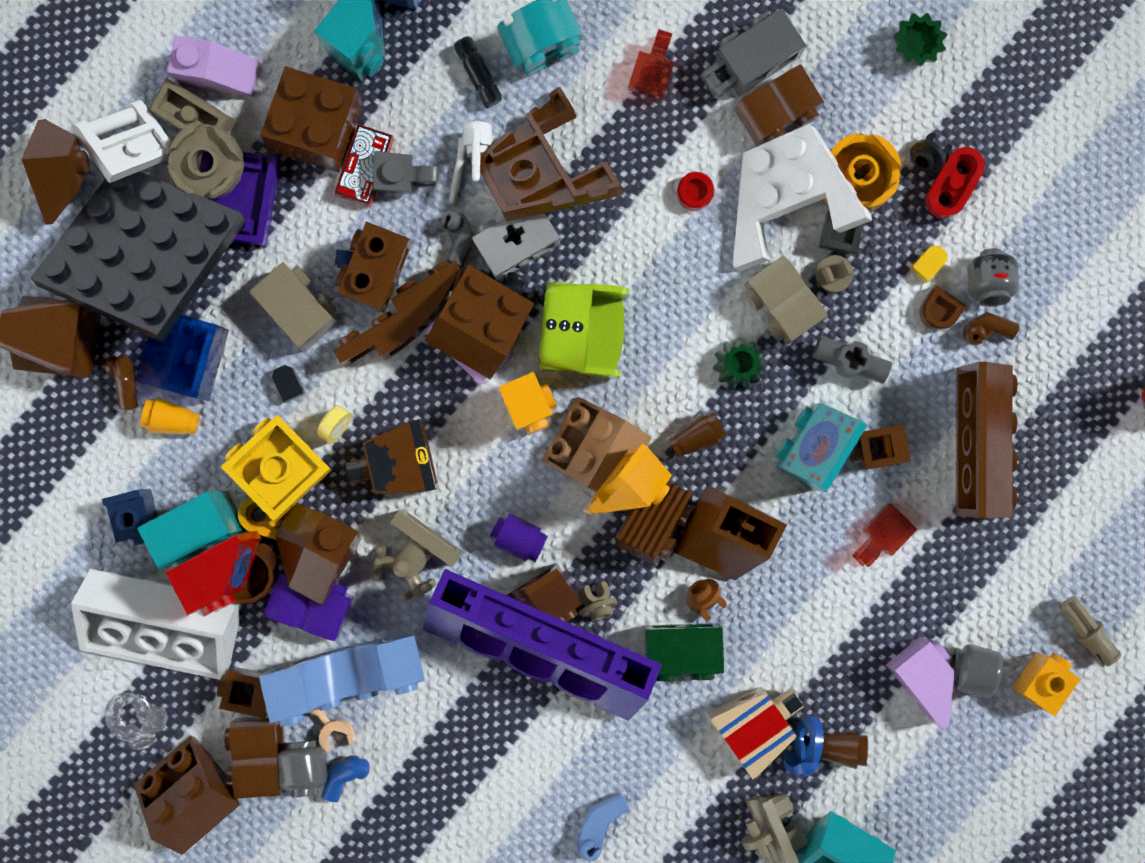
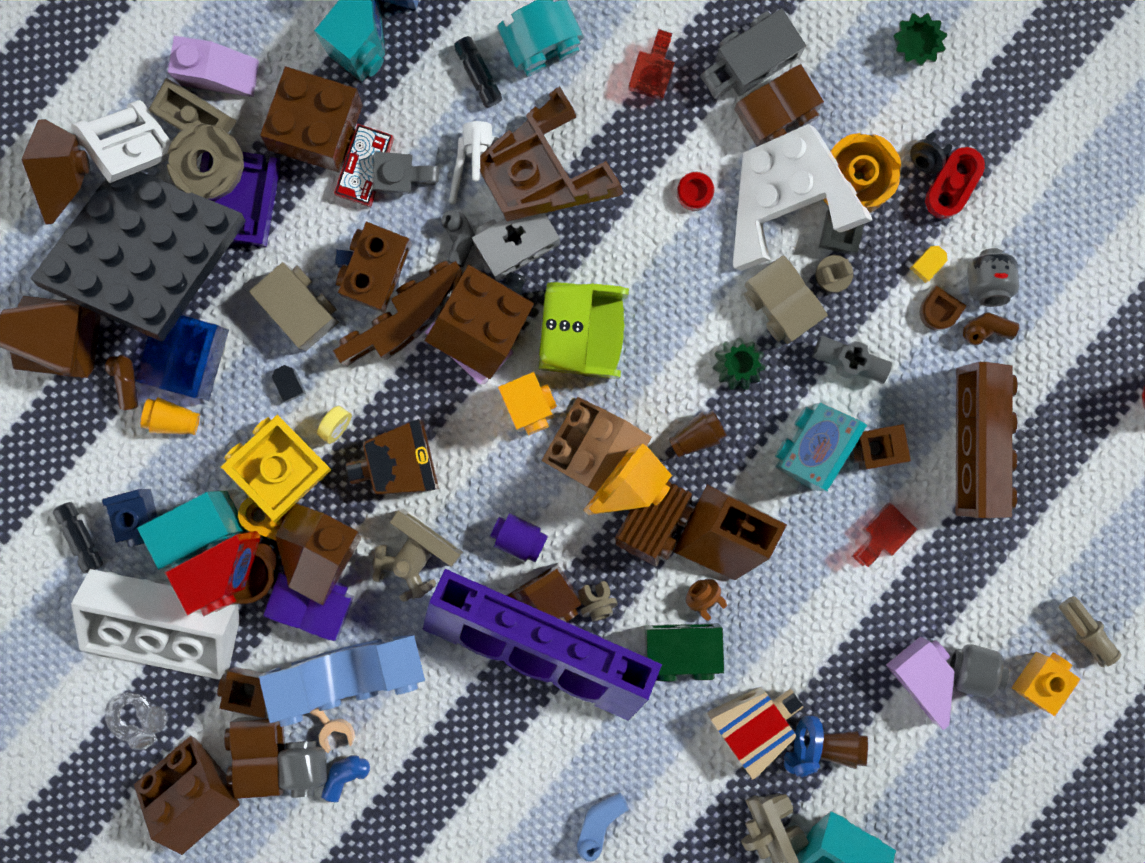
(77, 537): none -> black axle

